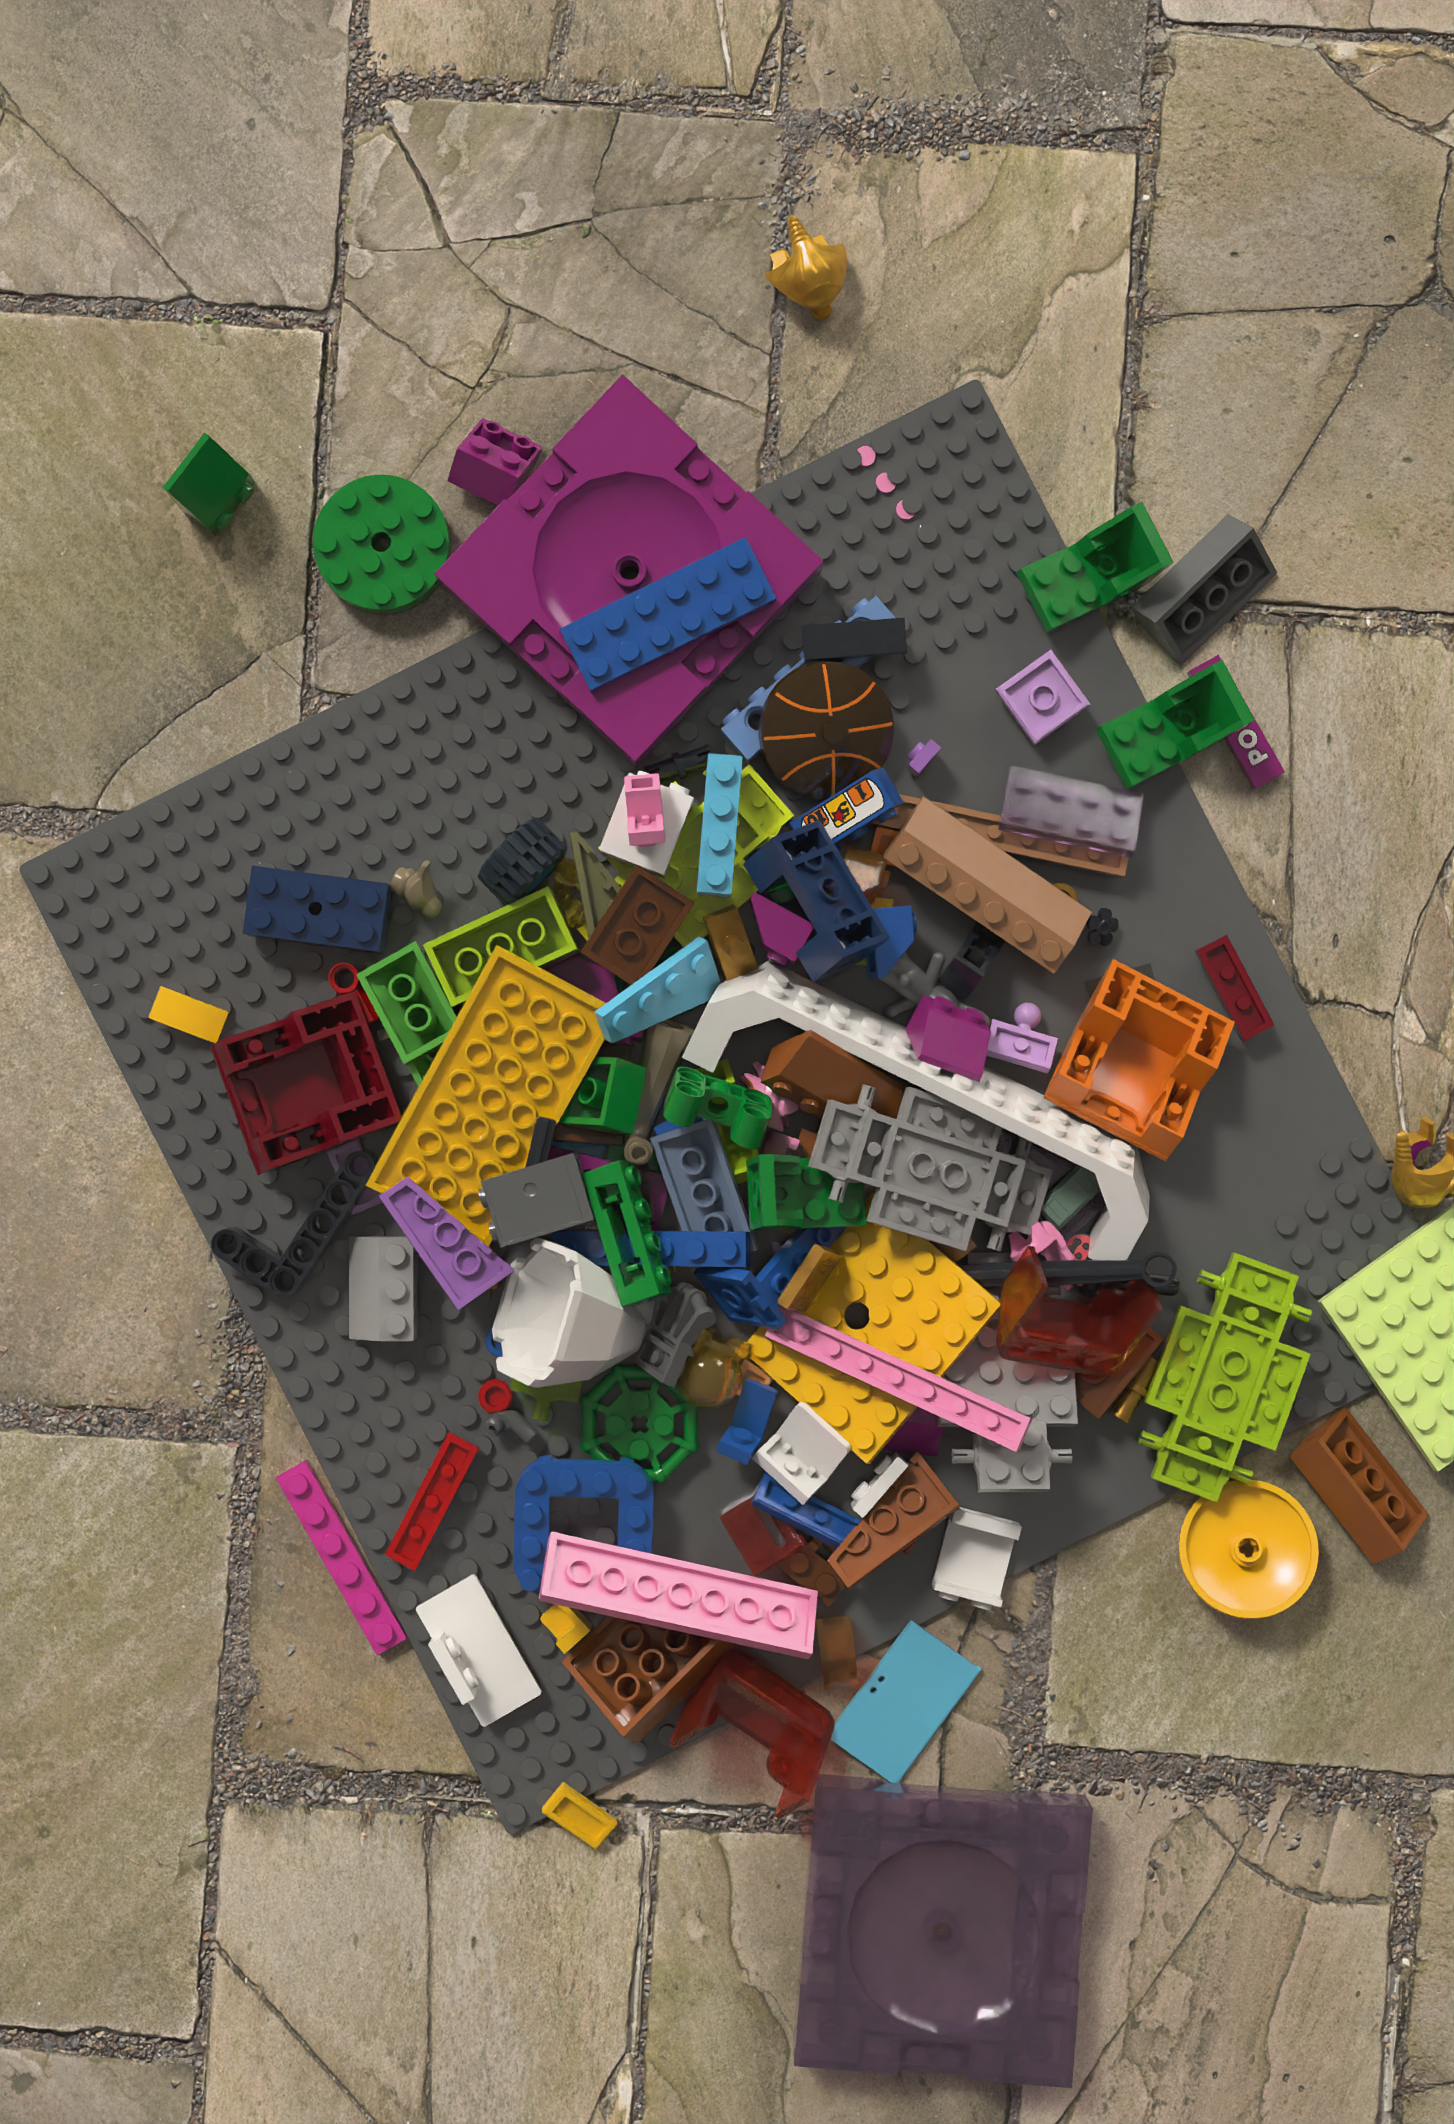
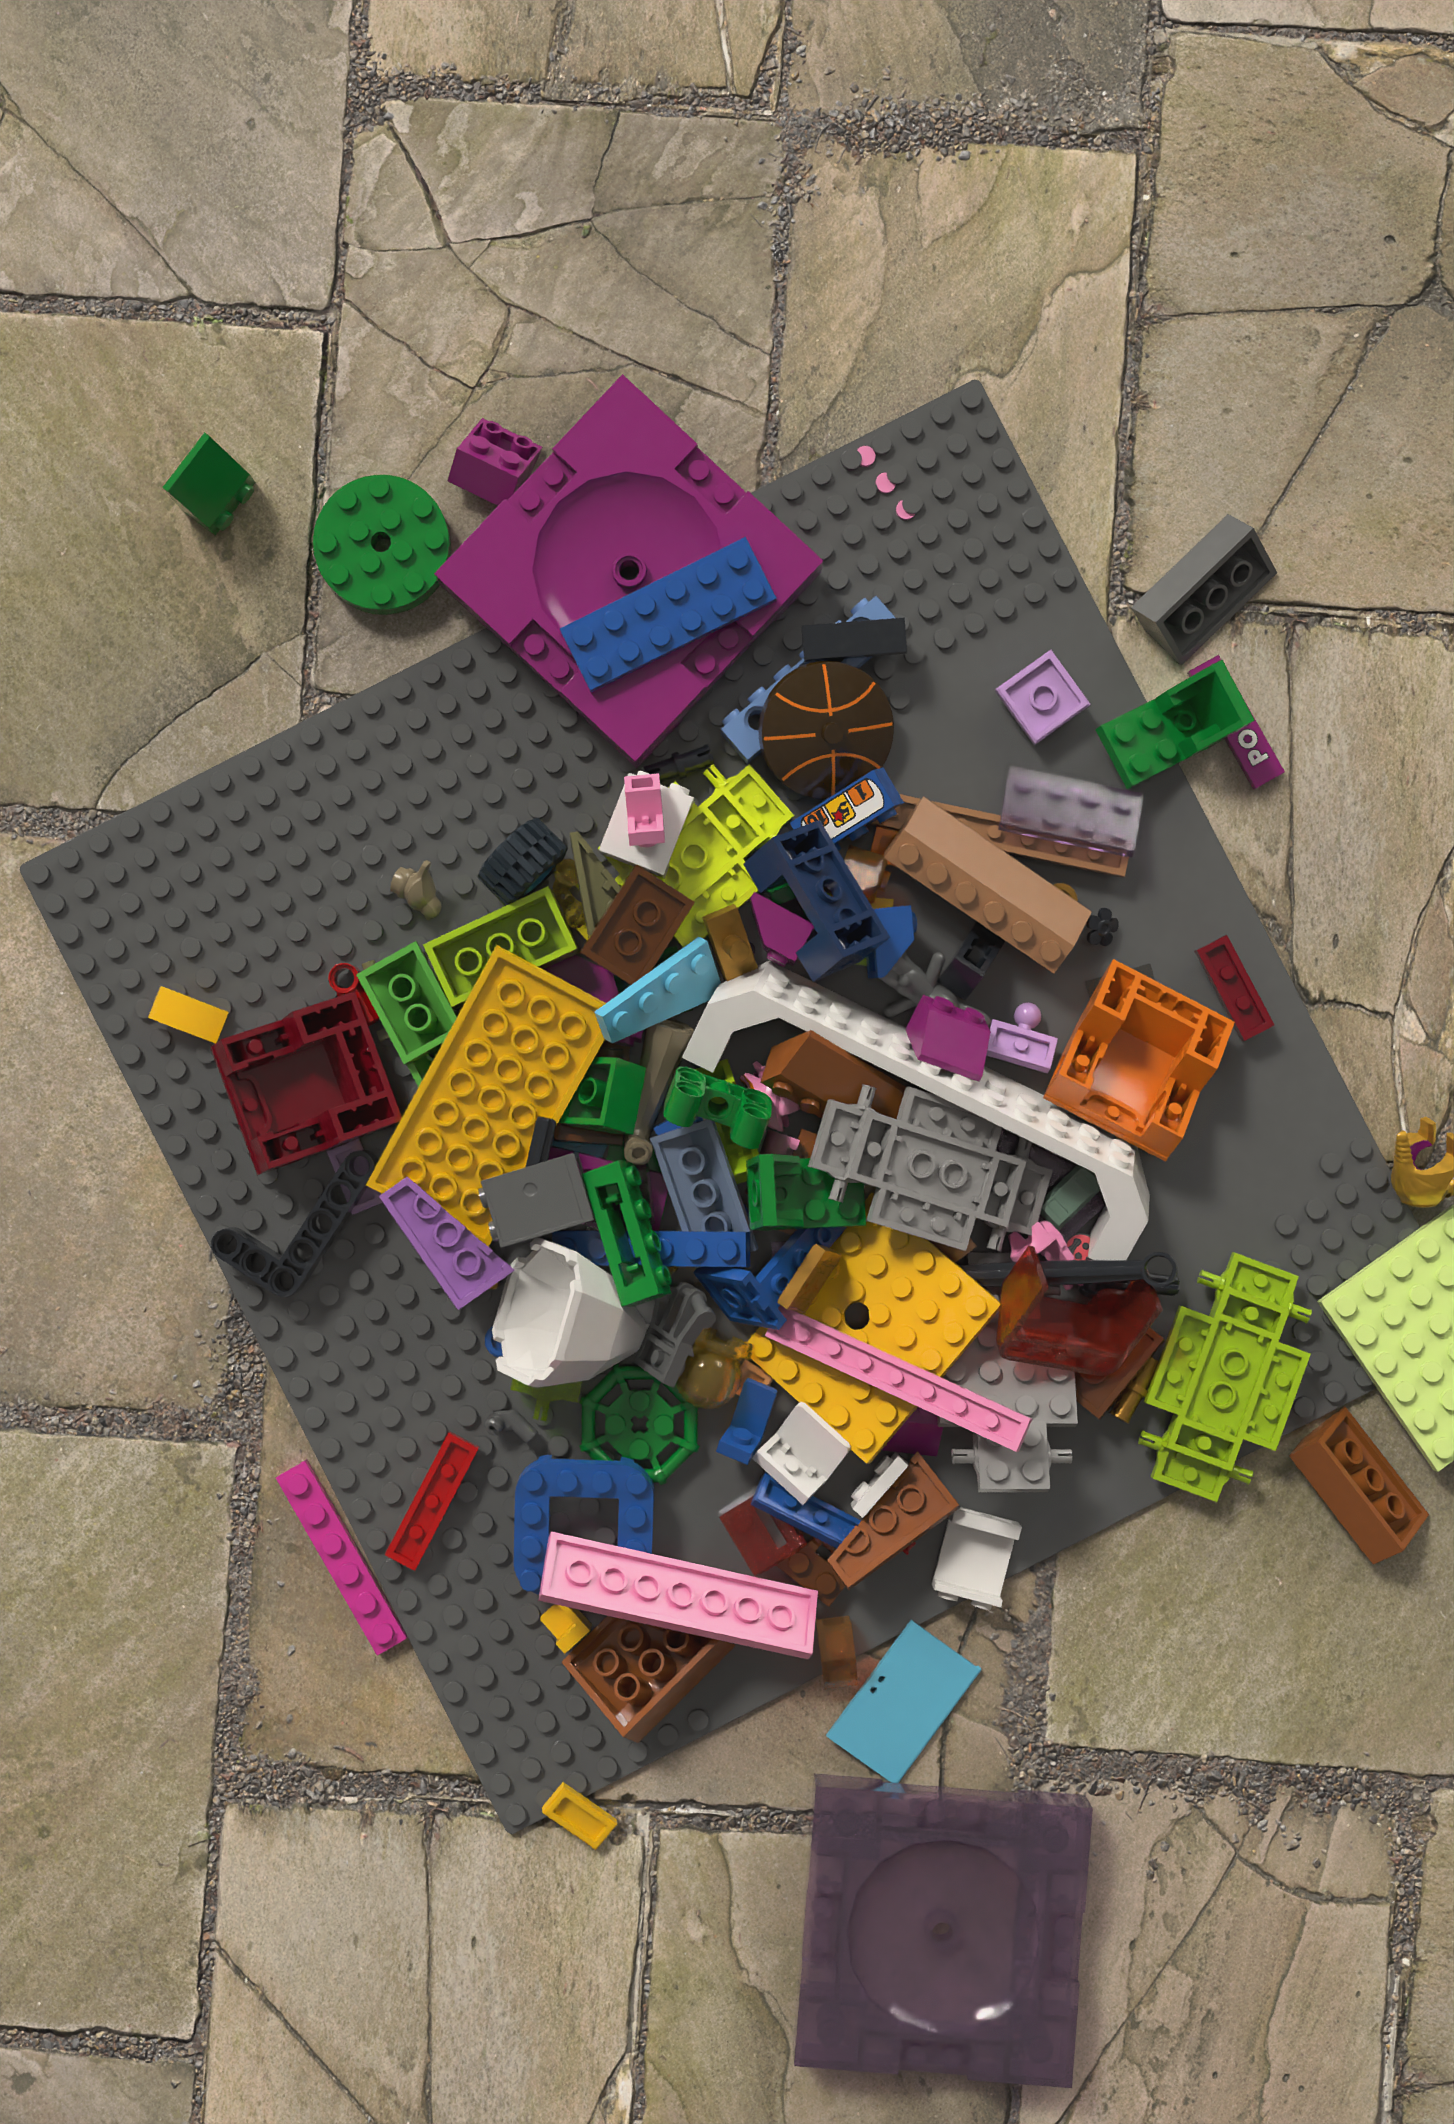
(351, 915): dark blue brick -> none
(383, 1289): light grey slope -> none
(477, 1651): white bracket -> none
(495, 1395): red tile -> none
(719, 825): medium azure brick -> none
(768, 1711): clear red windscreen -> none
(813, 271): pearl gold piece -> none
(922, 756): medium lavender plate -> none
(1096, 569): green bracket -> none
(1281, 1545): yellow dish -> none

